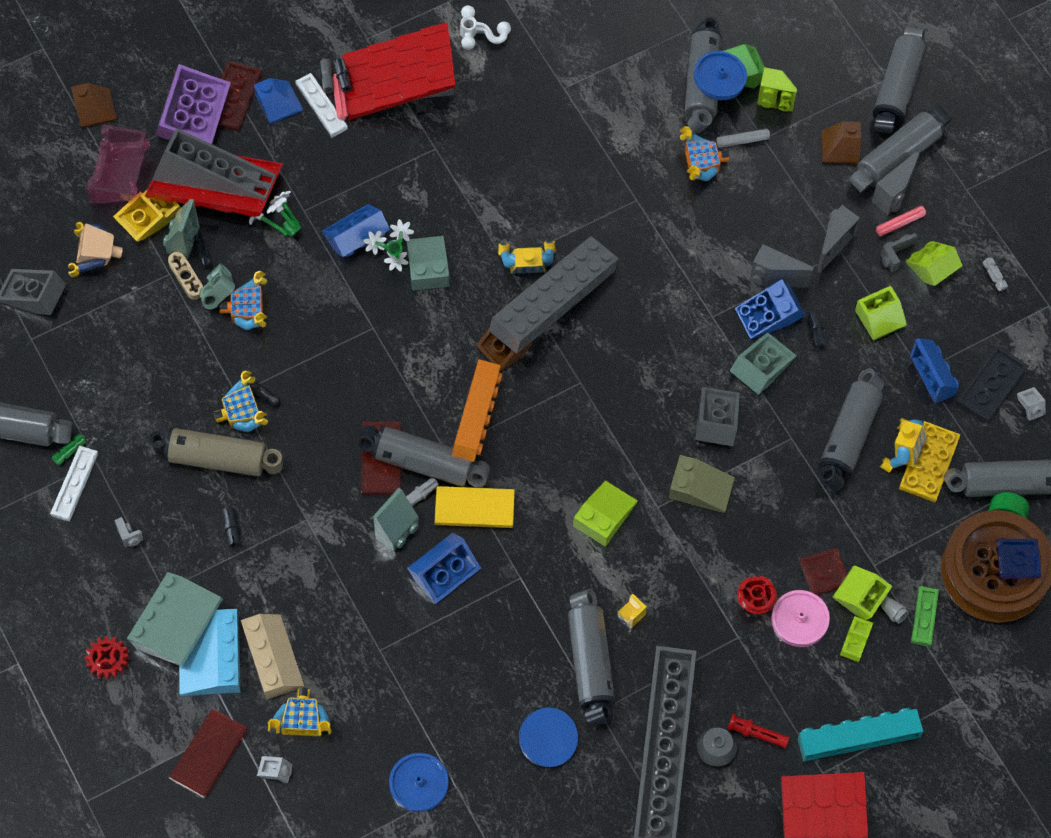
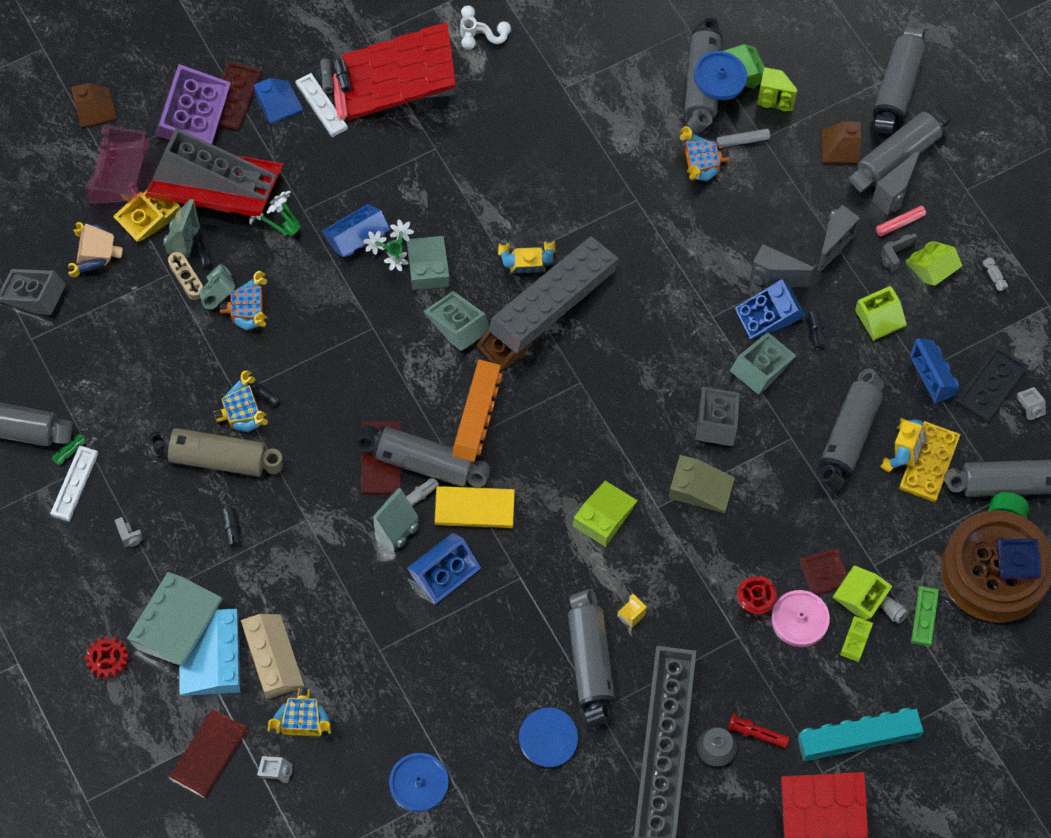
(458, 320): none -> sand green slope

